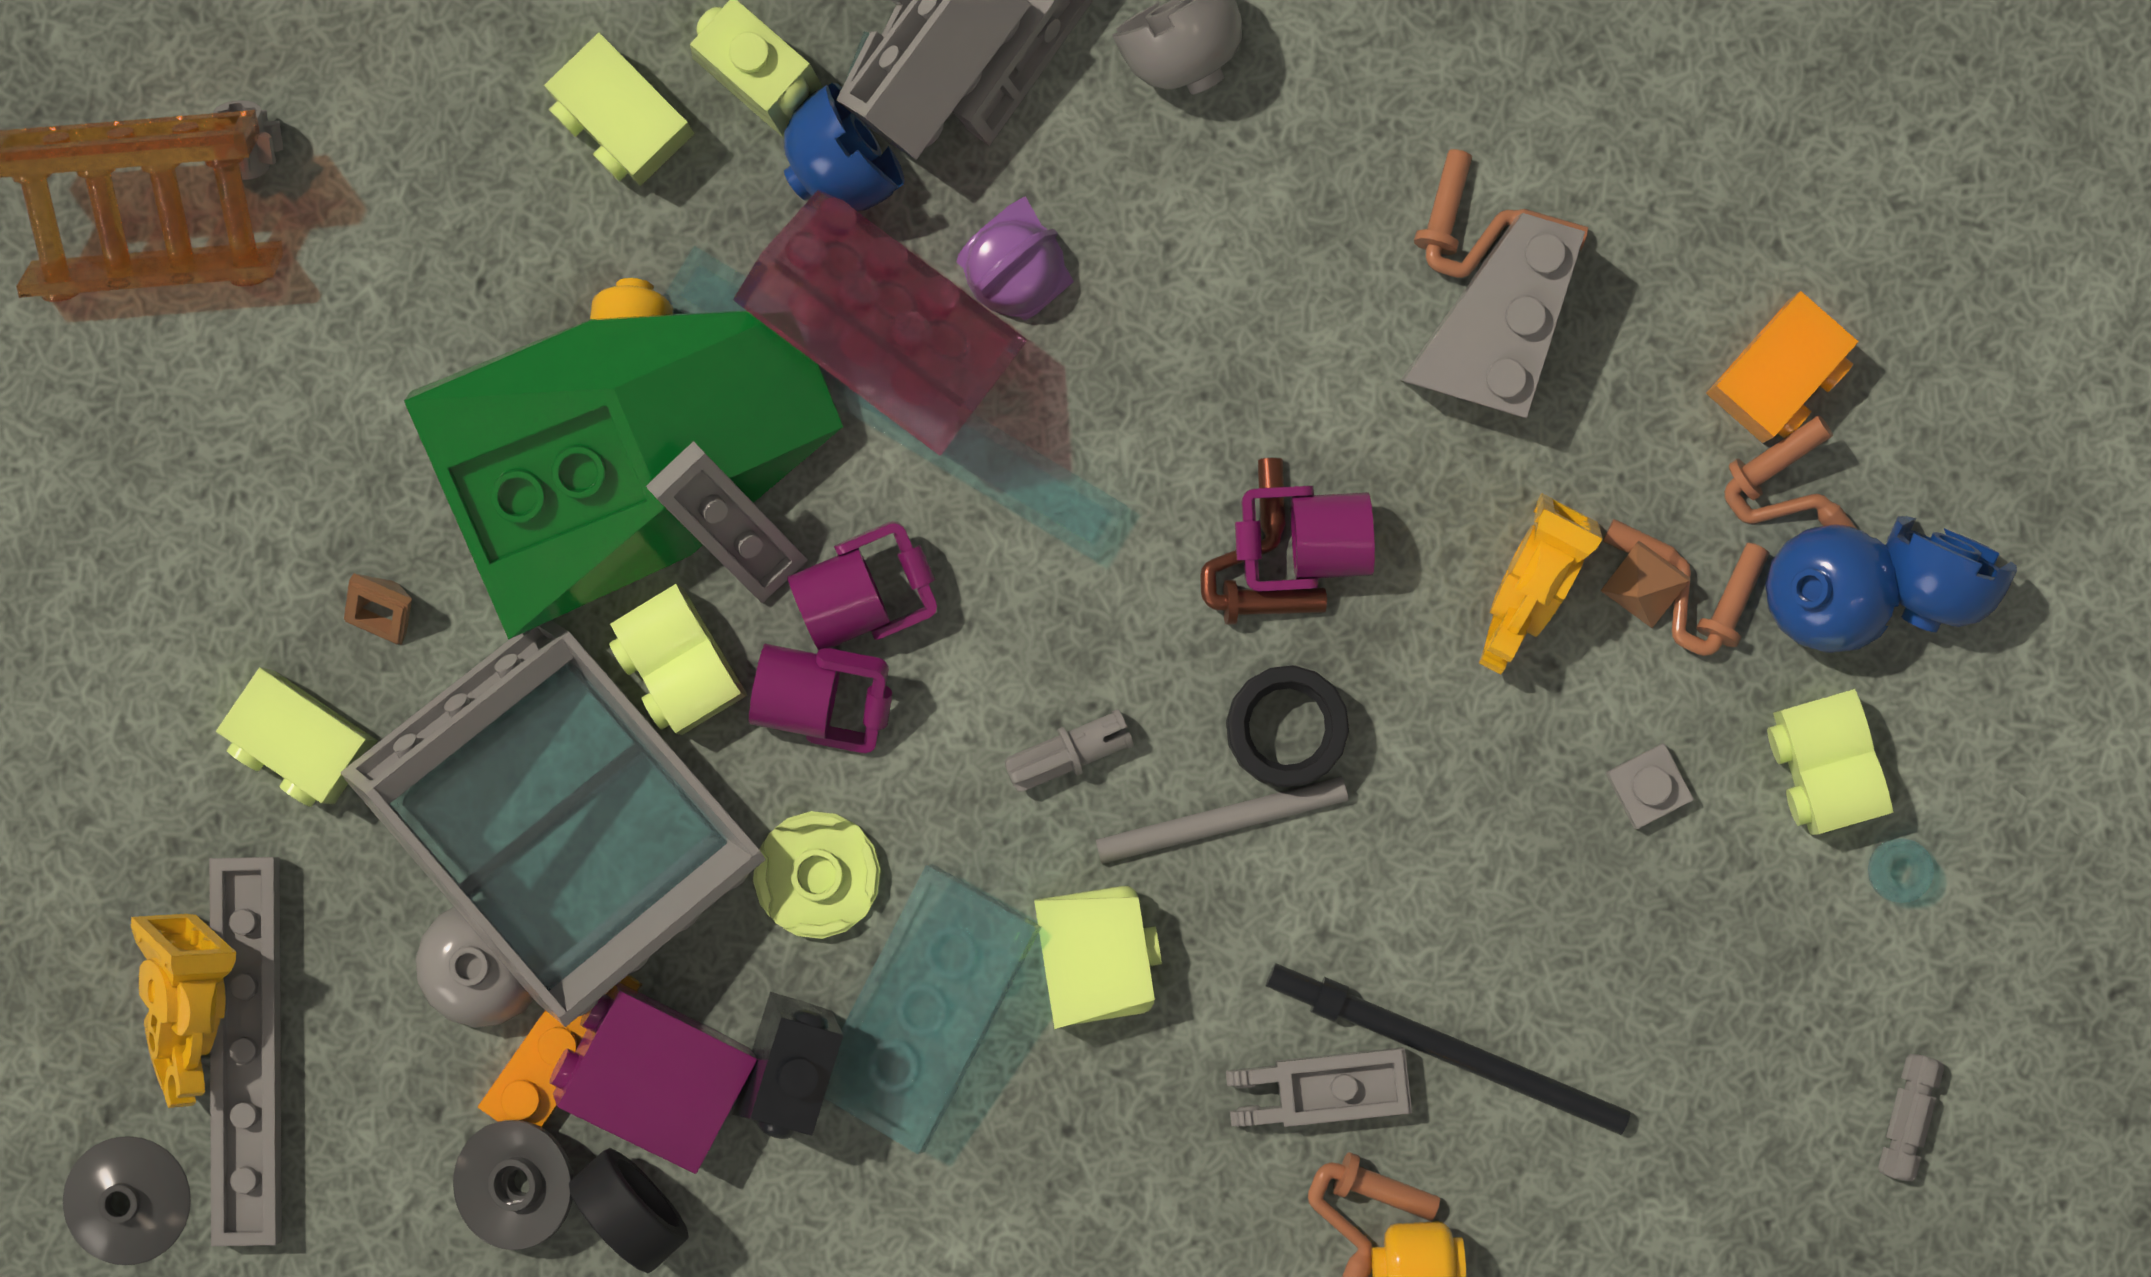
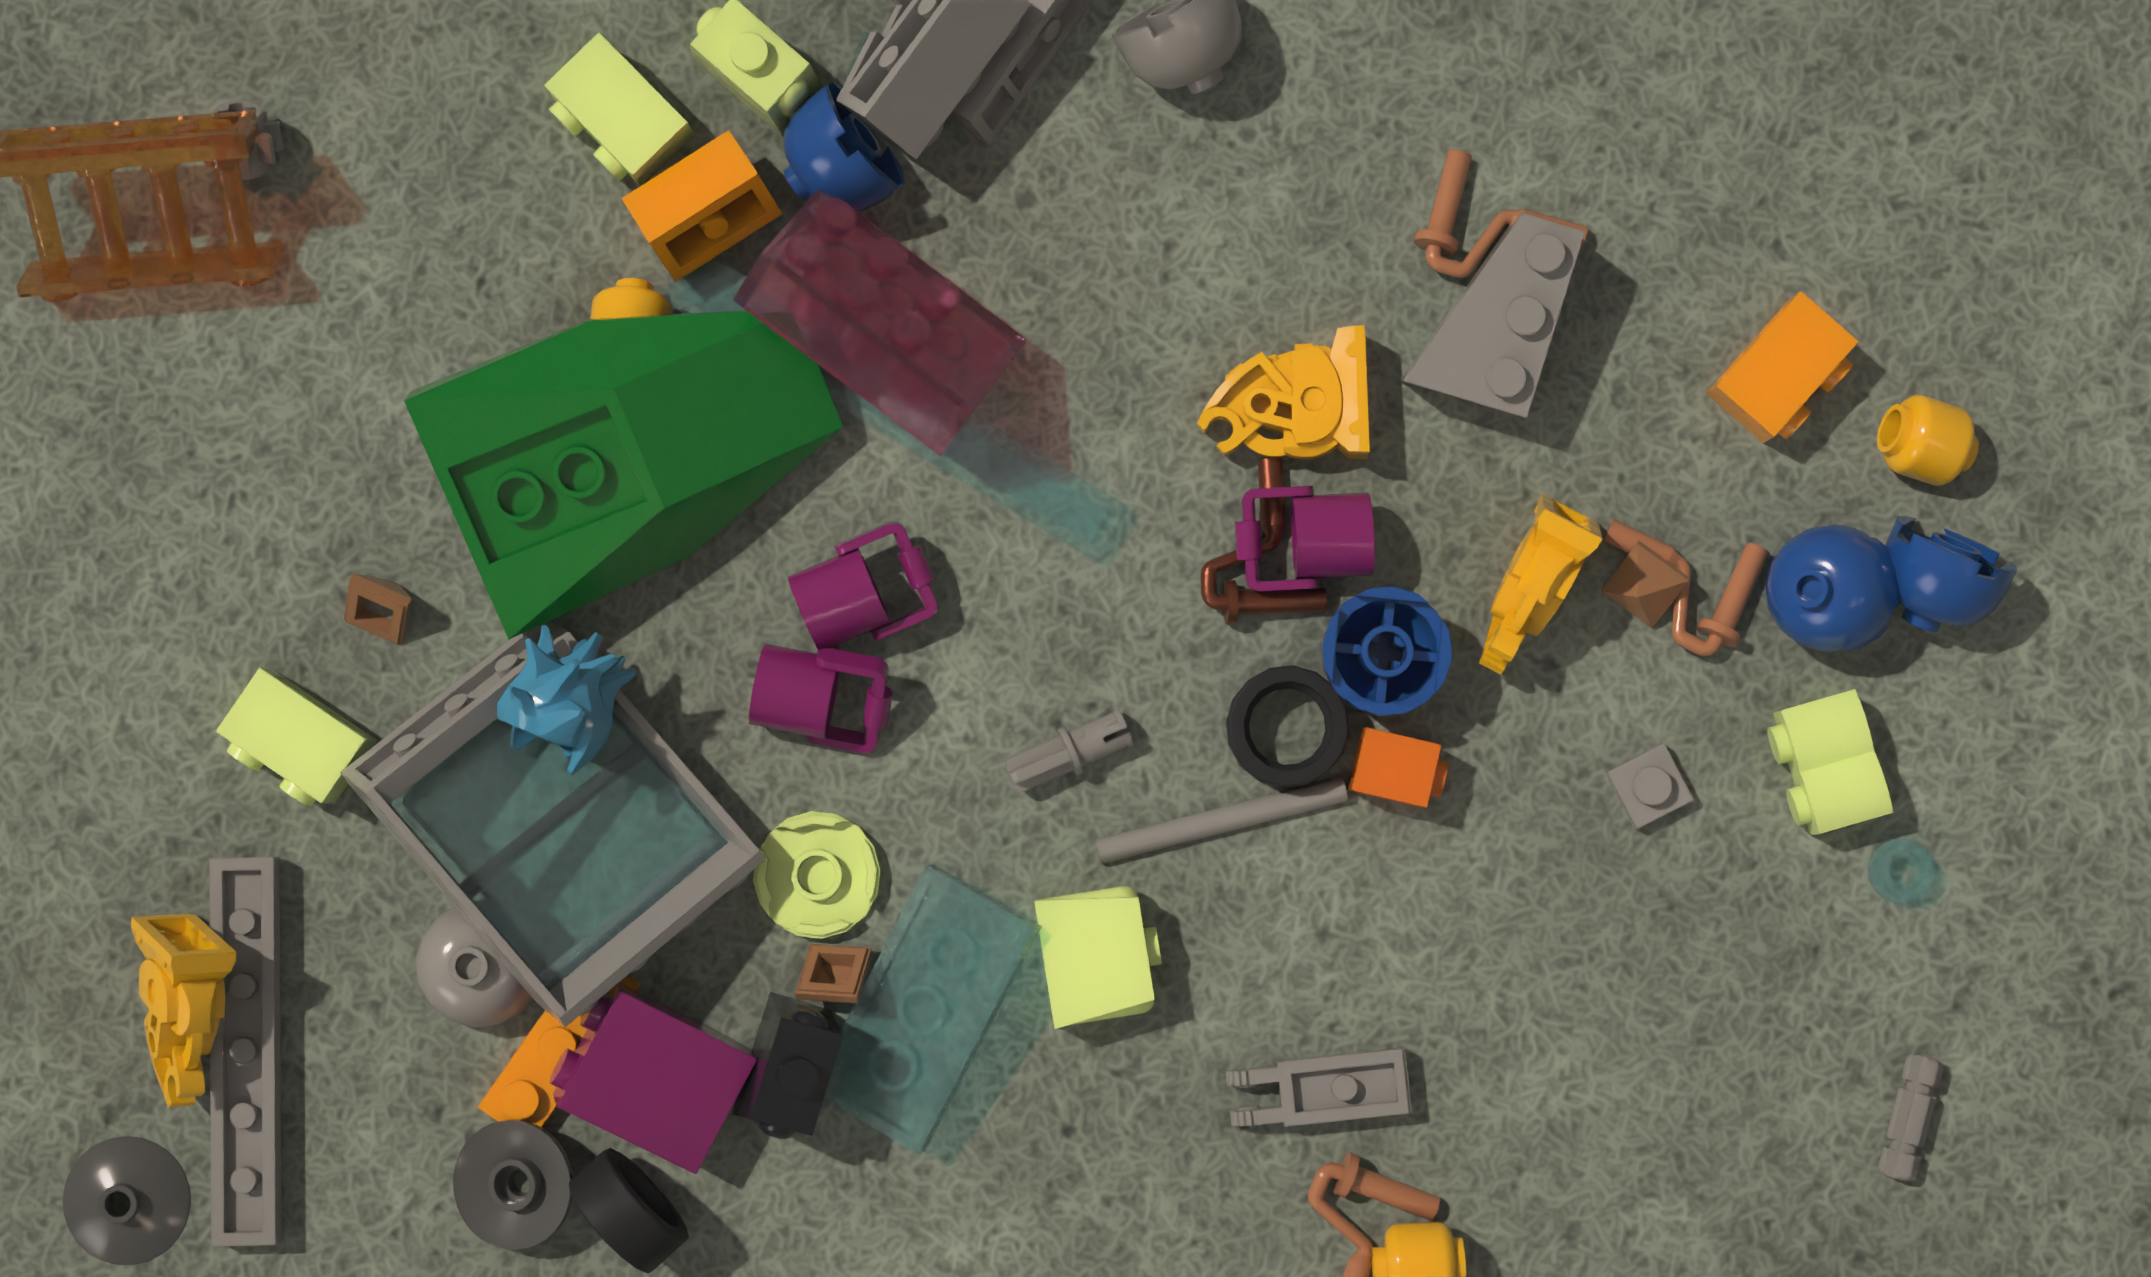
(564, 698): none -> dark azure hair
(677, 661): yellowish green brick -> none
(702, 206): none -> light orange brick
(726, 522): light grey plate -> none
(846, 972): none -> medium nougat slope
(1015, 263): medium lavender piece -> none
(1305, 394): none -> yellow piece
(1332, 1001): black bar -> none
(1386, 651): none -> blue cylinder
(1397, 768): none -> orange brick
(1751, 475): nougat piece -> none
(1927, 440): none -> yellow head

